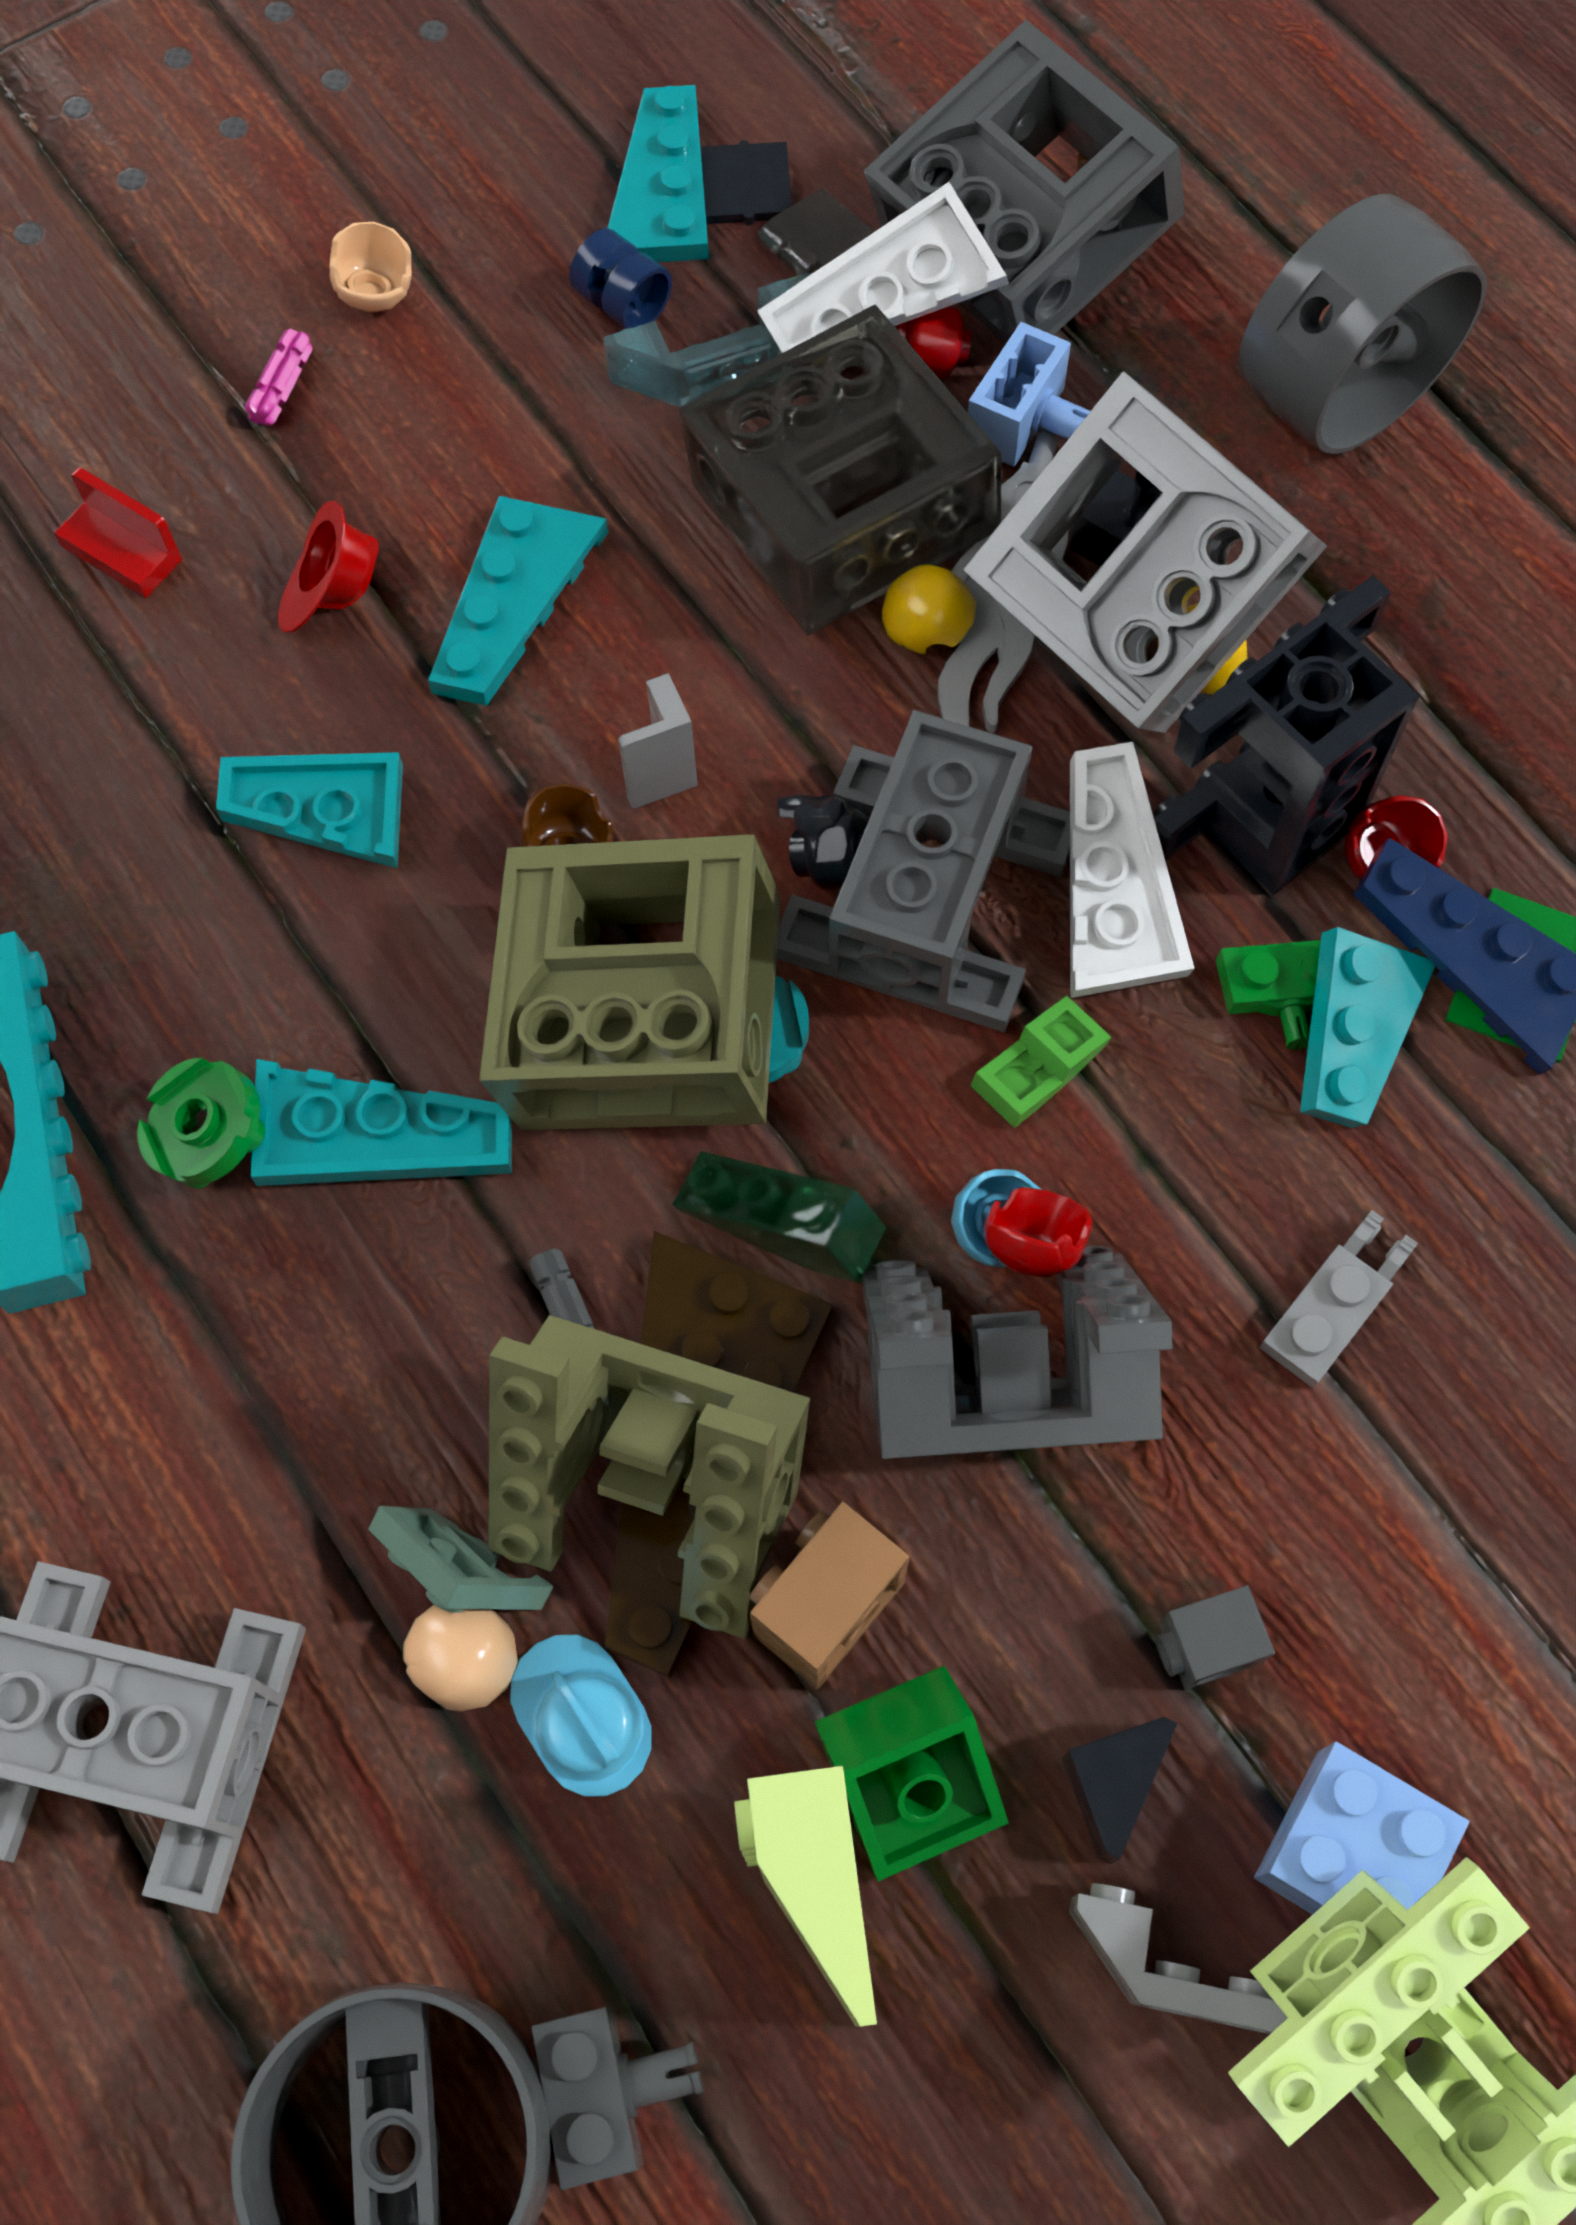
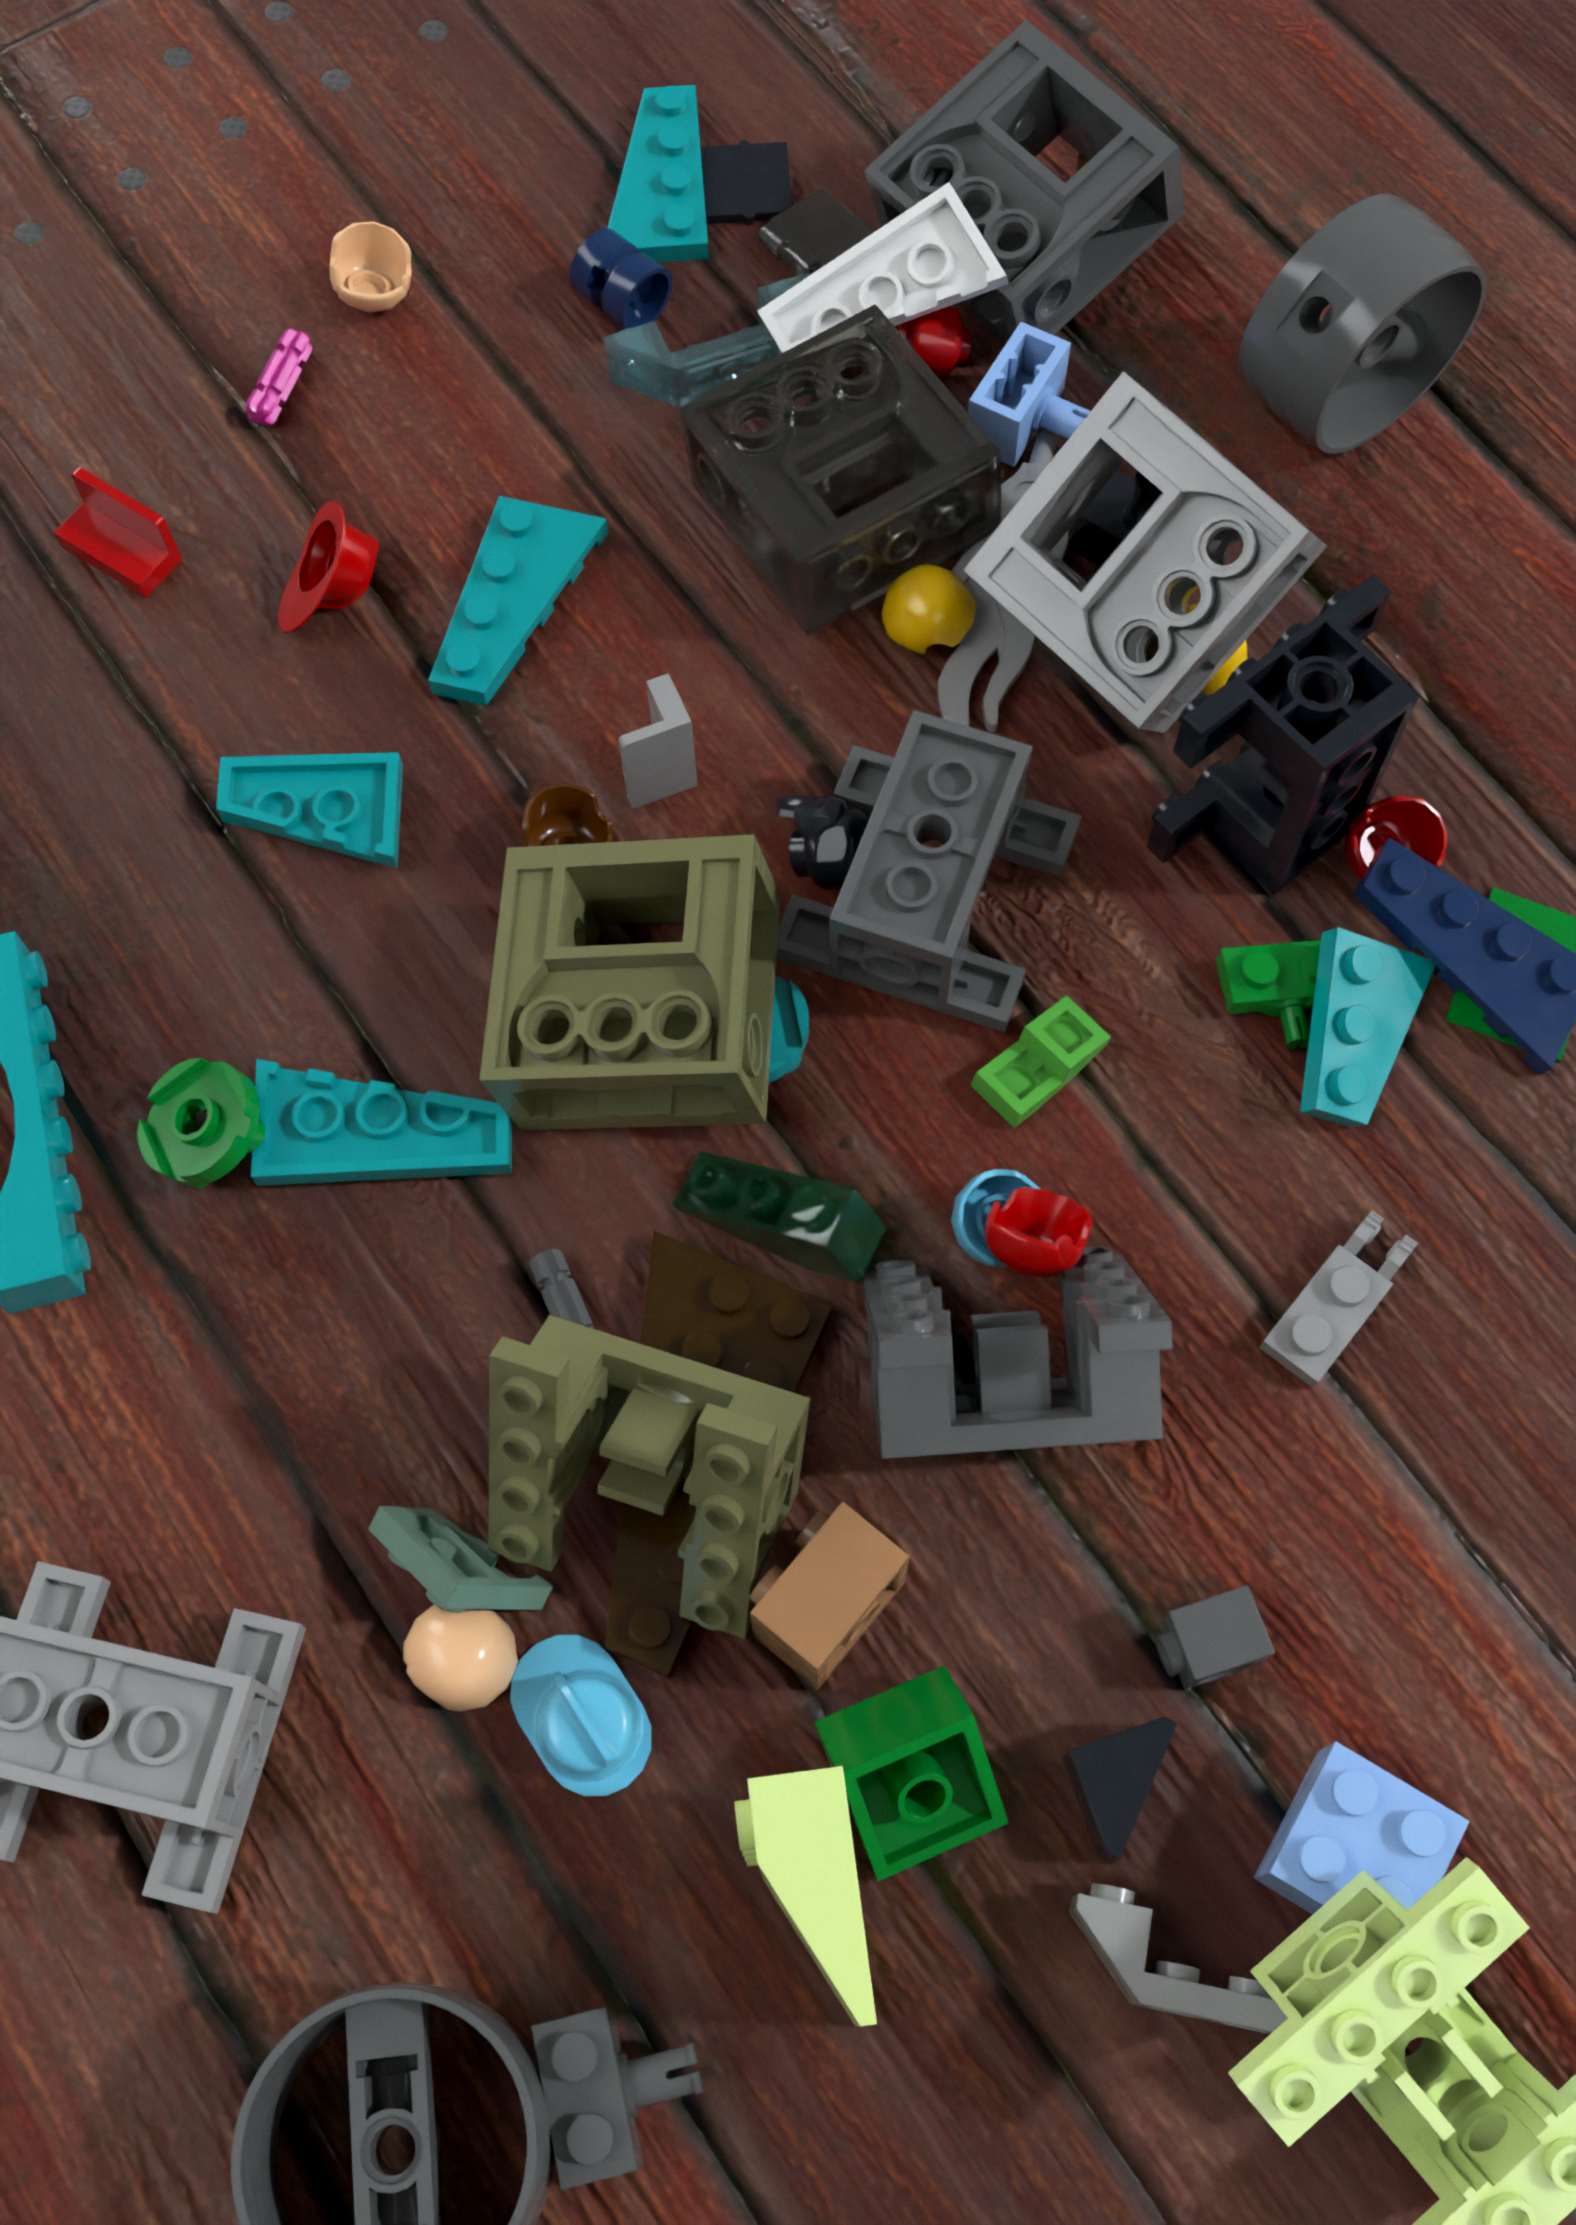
(1120, 888): white wing -> none

